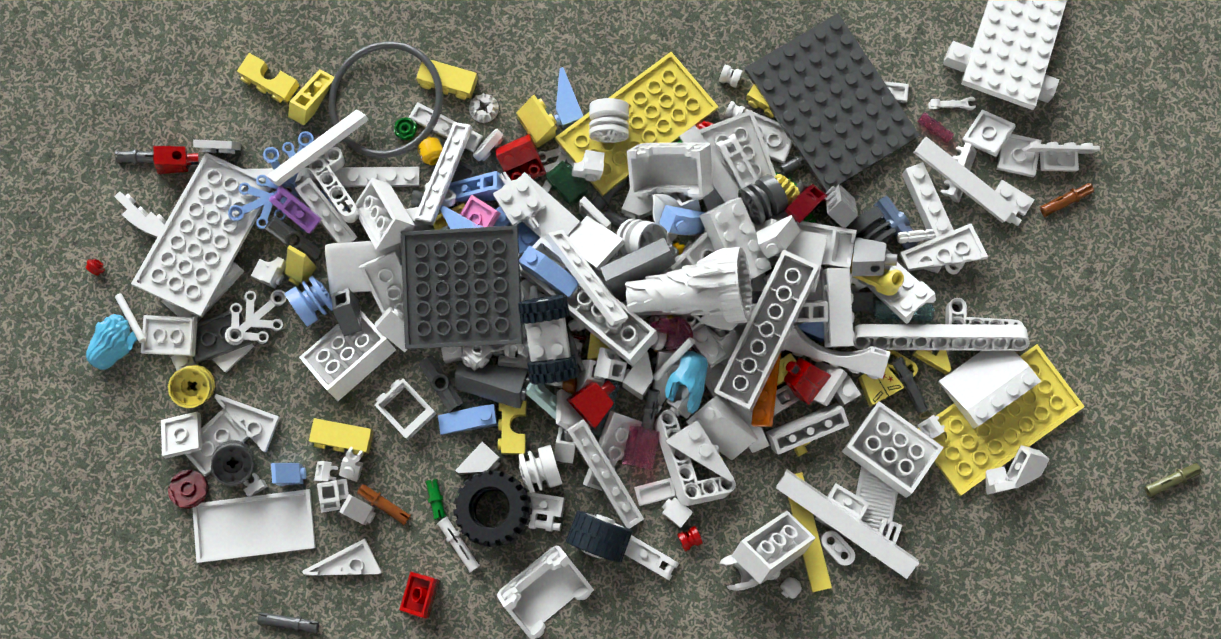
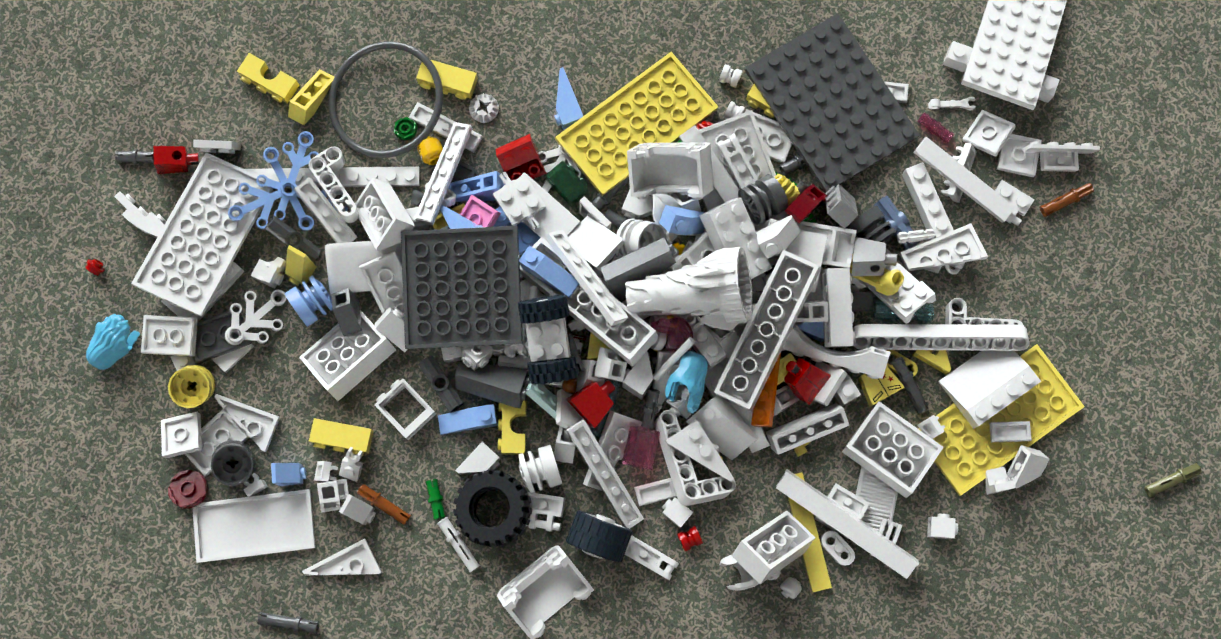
(130, 317): white bar -> none
(295, 209): medium lavender plate -> none
(317, 148): white tile -> none
(419, 595): red slope -> none
(484, 149): white plate -> none
(537, 121): light yellow slope -> none
(590, 167): white brick -> none
(609, 120): white wheel -> none
(942, 527): none -> white brick
(1010, 431): none -> white tile

